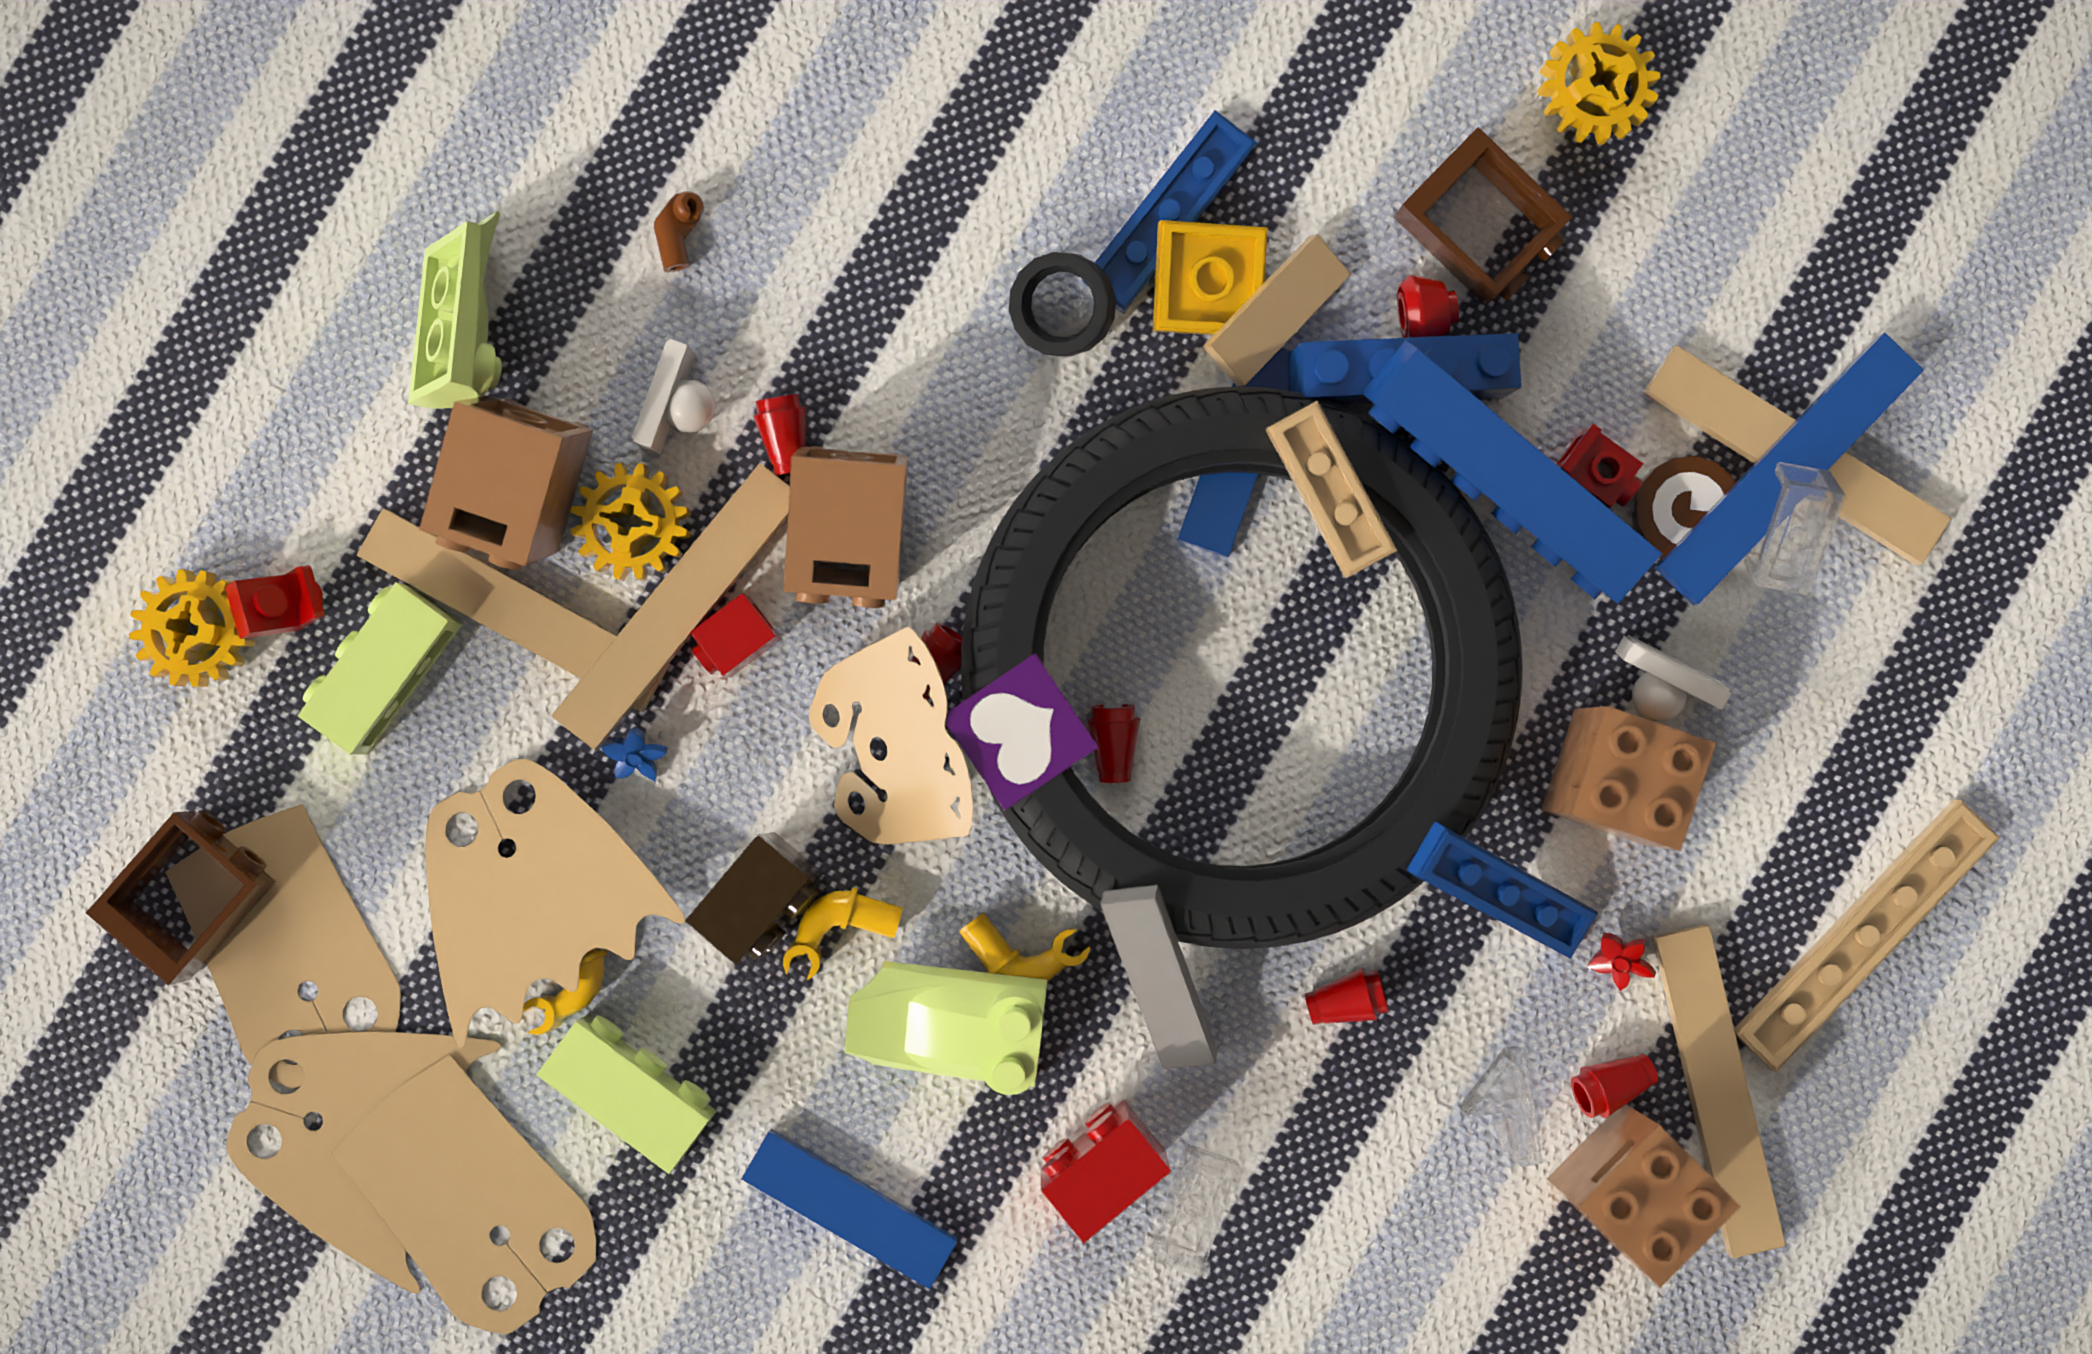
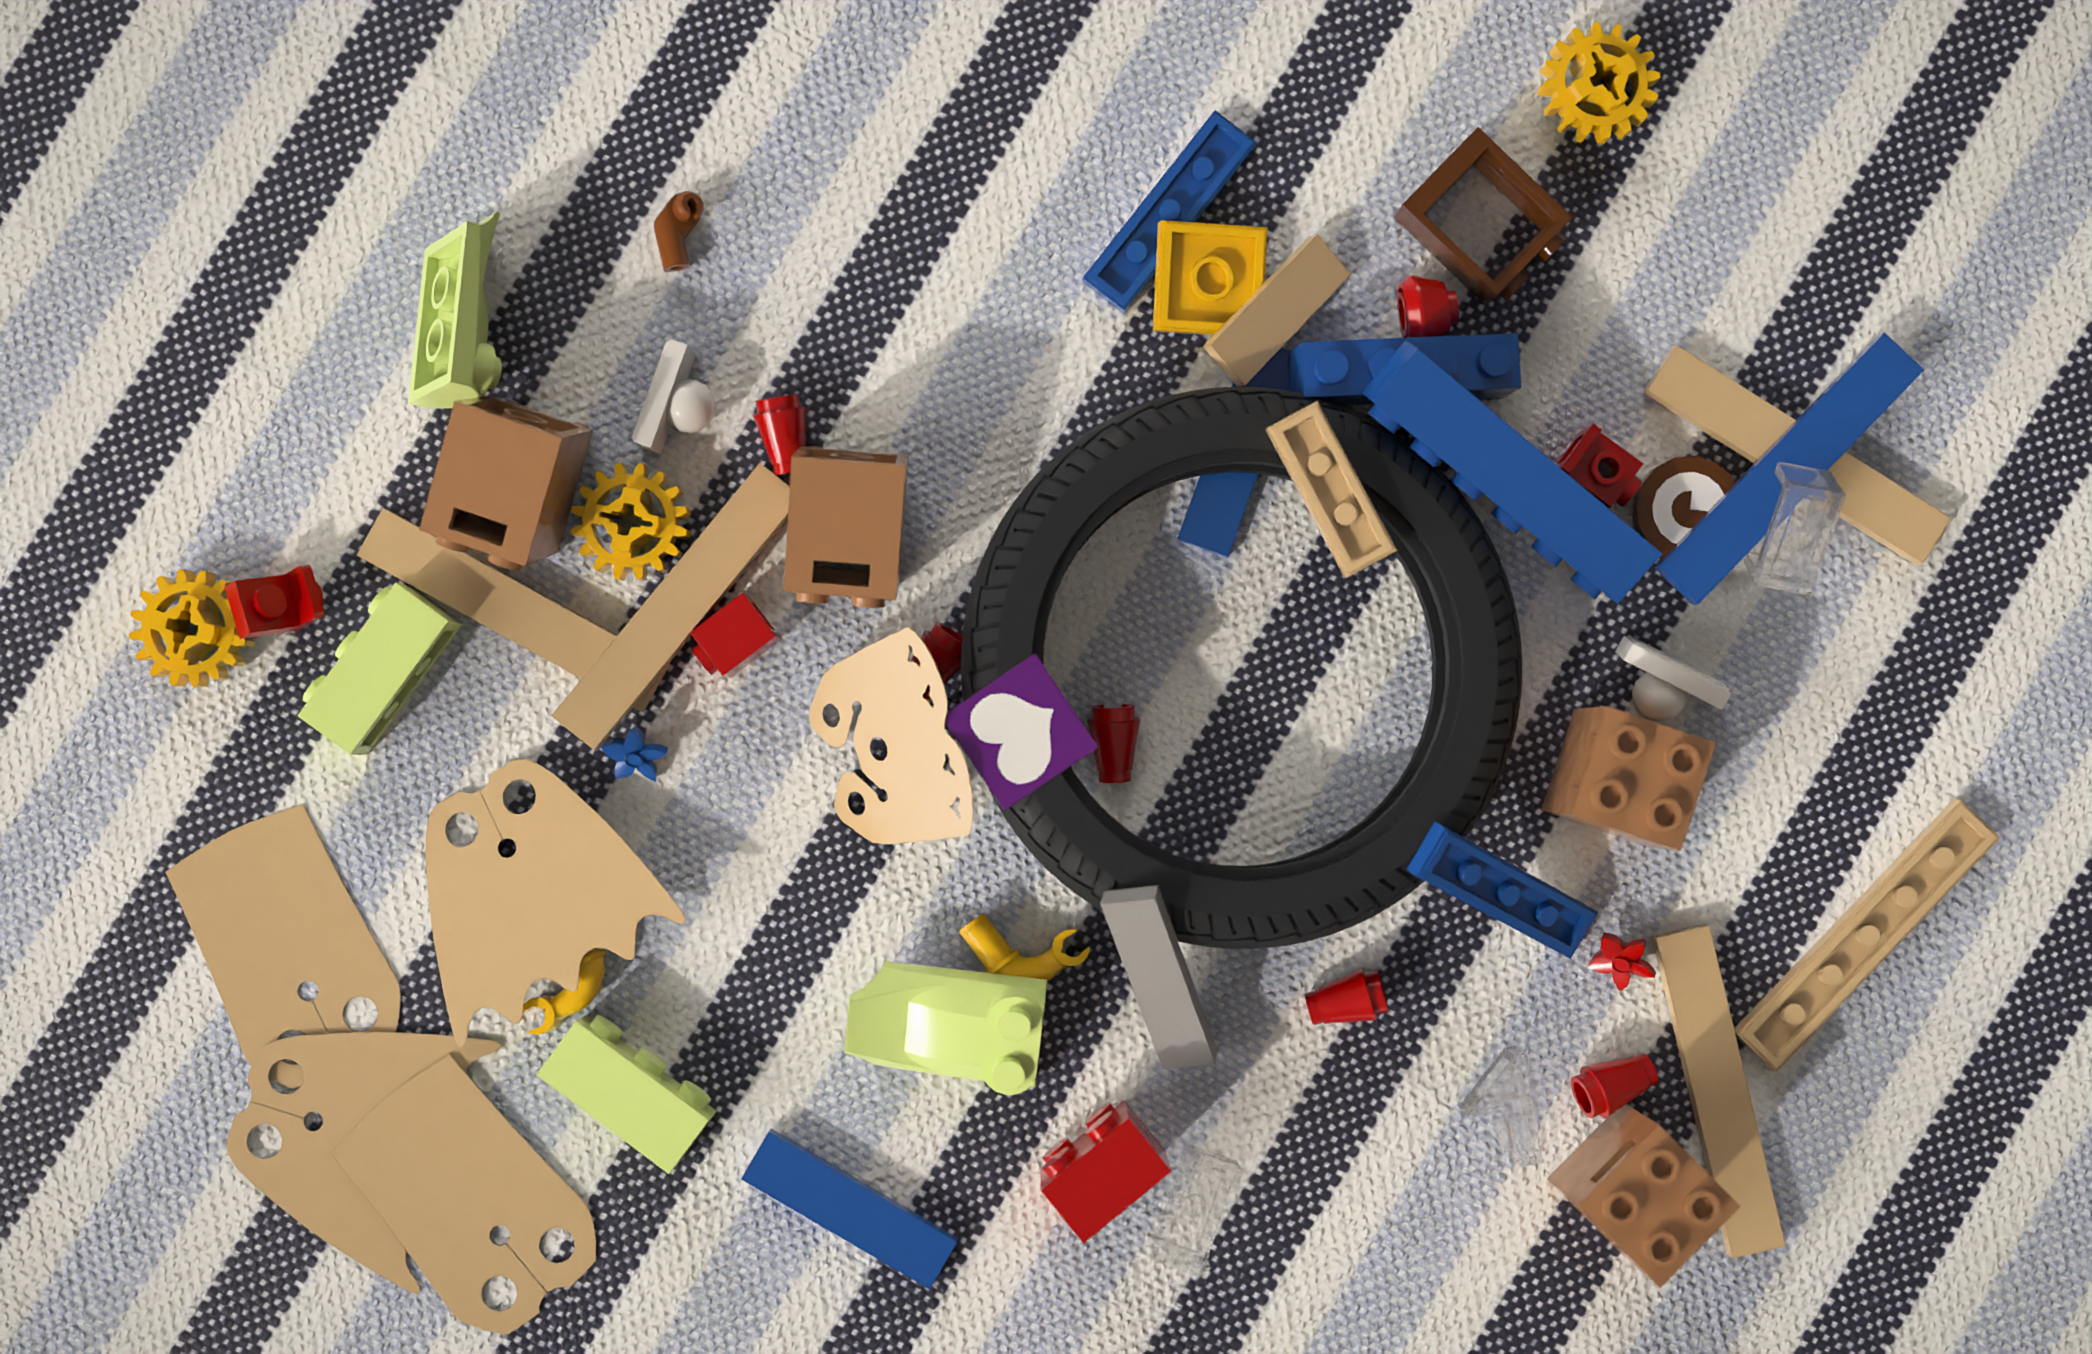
(147, 938): reddish brown window -> none
(755, 897): dark brown brick -> none
(840, 909): yellow piece -> none
(1021, 303): black tyre -> none

